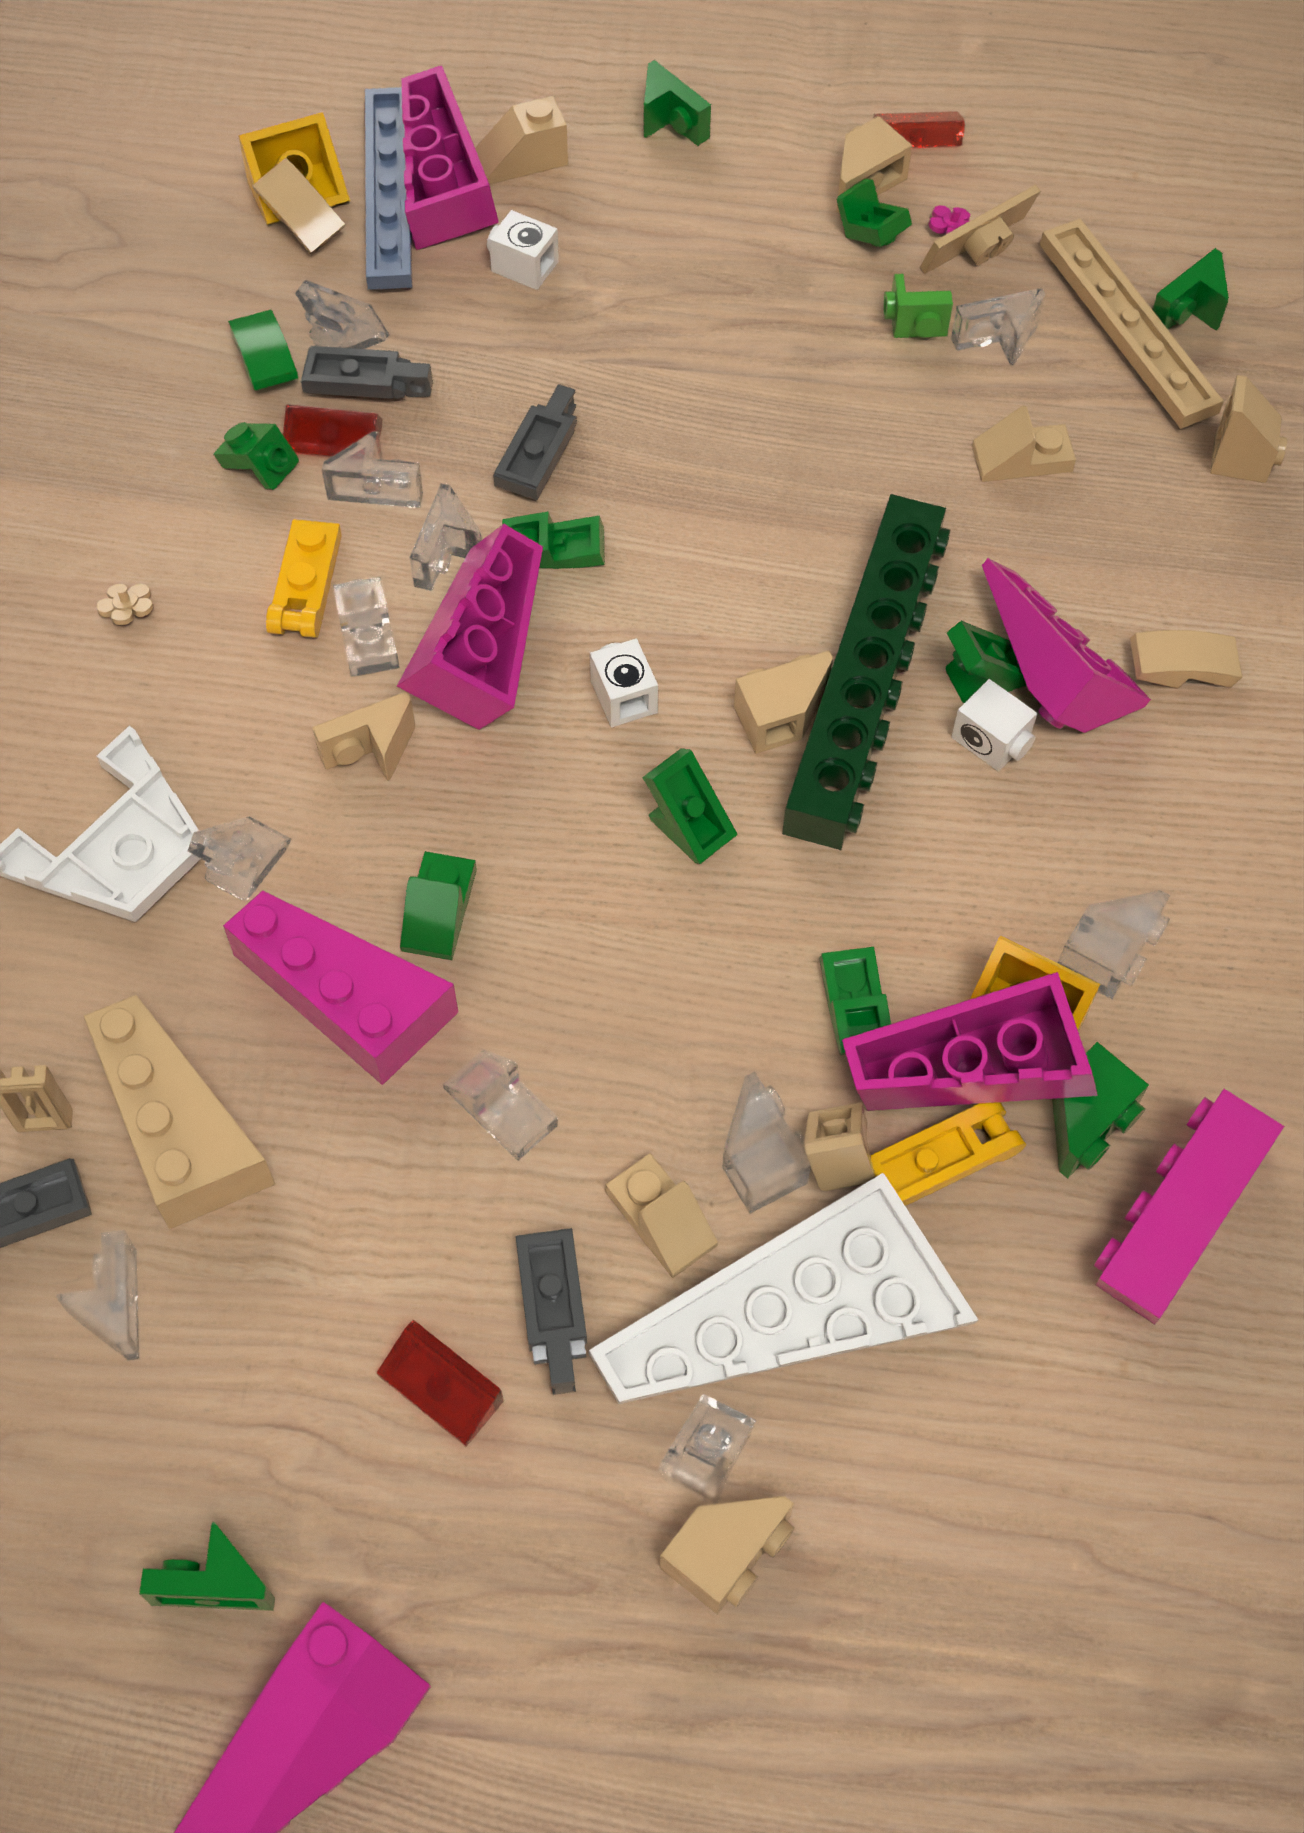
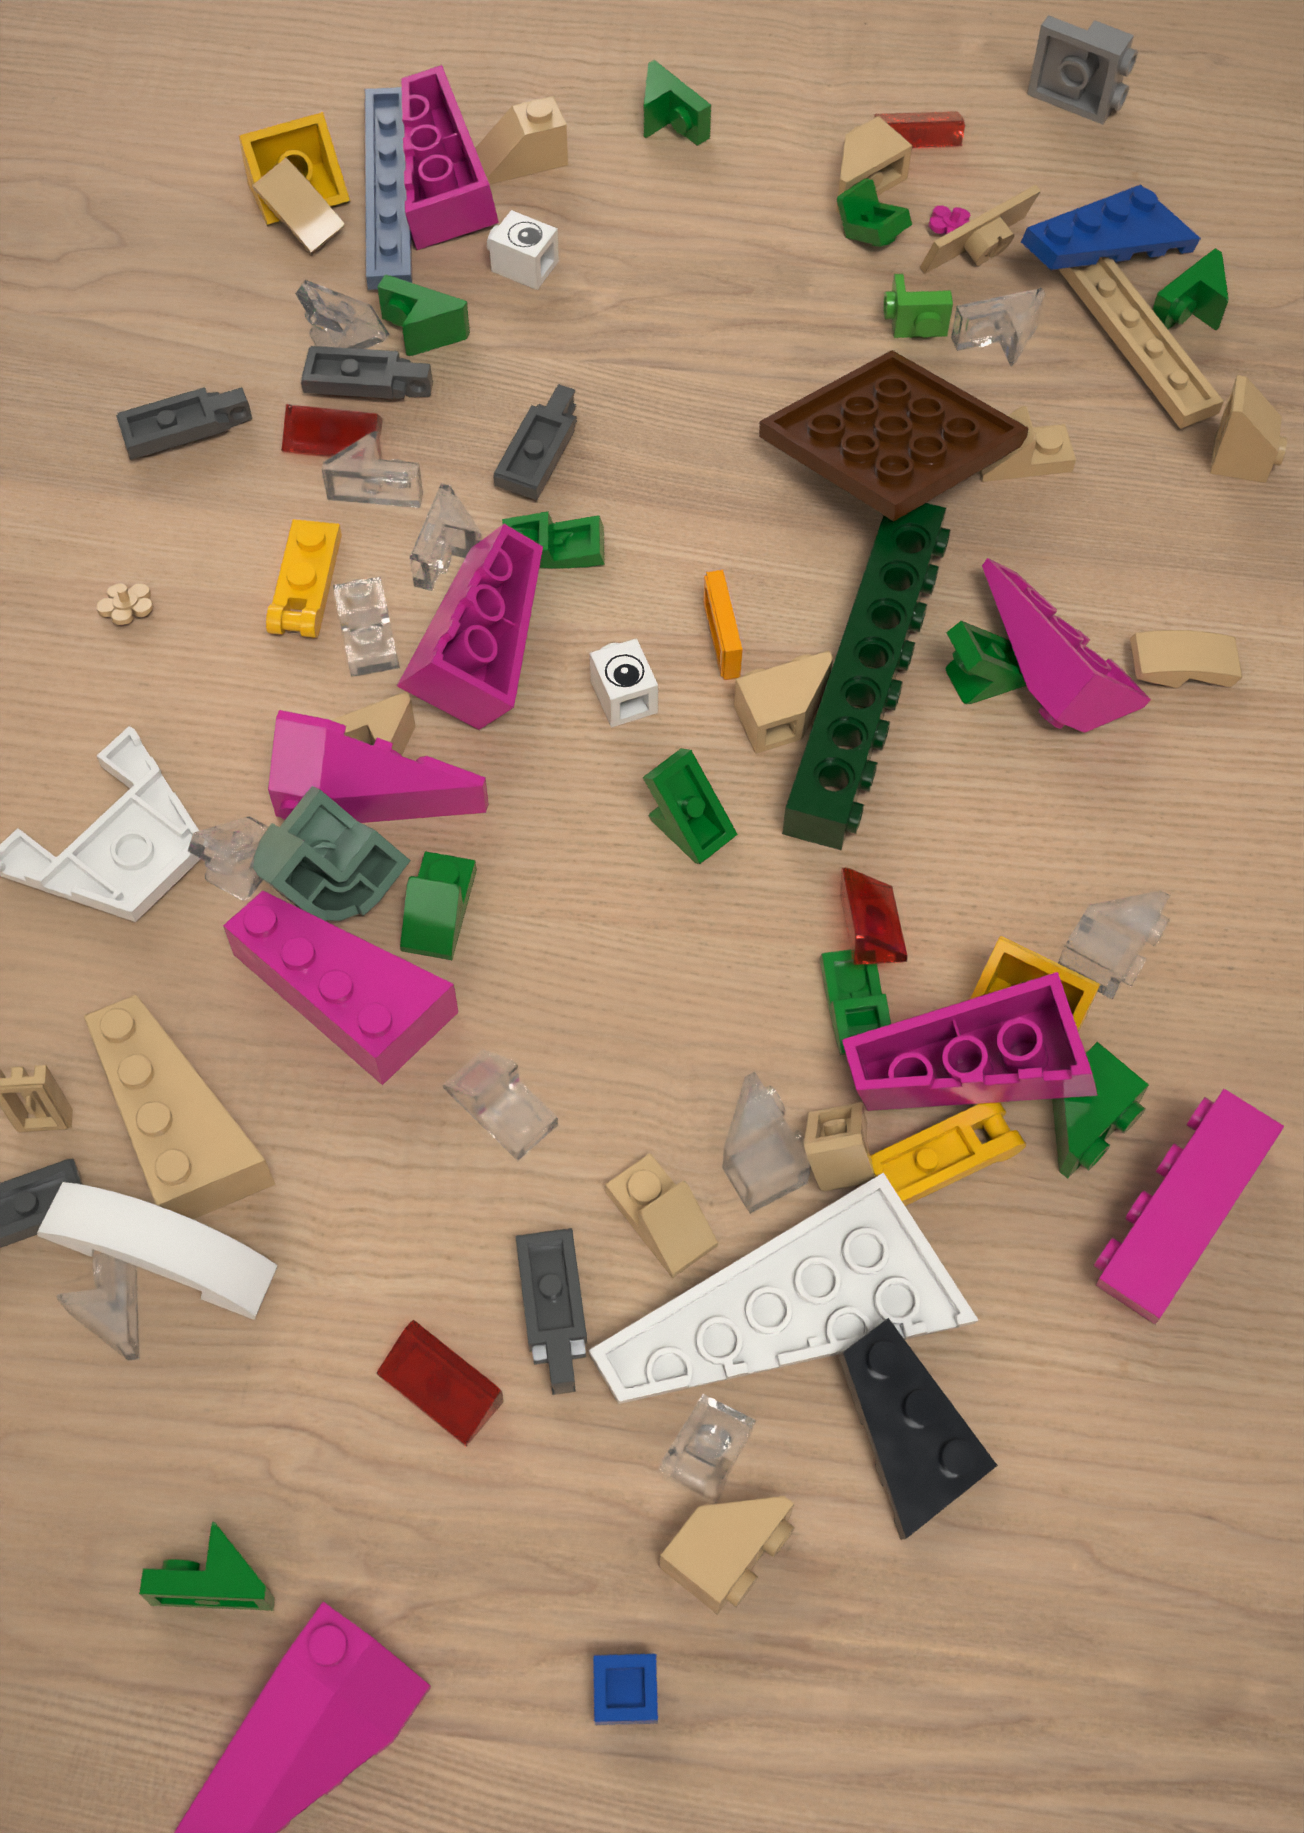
(161, 1243): none -> white slope
(181, 420): none -> dark grey hinge
(260, 449): green bracket -> none
(263, 349): green slope -> none
(327, 860): none -> sand green brick
(364, 778): none -> dark pink wedge
(427, 316): none -> green slope
(625, 1689): none -> blue plate
(722, 625): none -> light orange tile
(871, 919): none -> clear red slope
(893, 434): none -> reddish brown plate
(916, 1433): none -> black wing
(995, 725): white brick -> none
(1082, 68): none -> light grey plate
(1110, 229): none -> blue wing

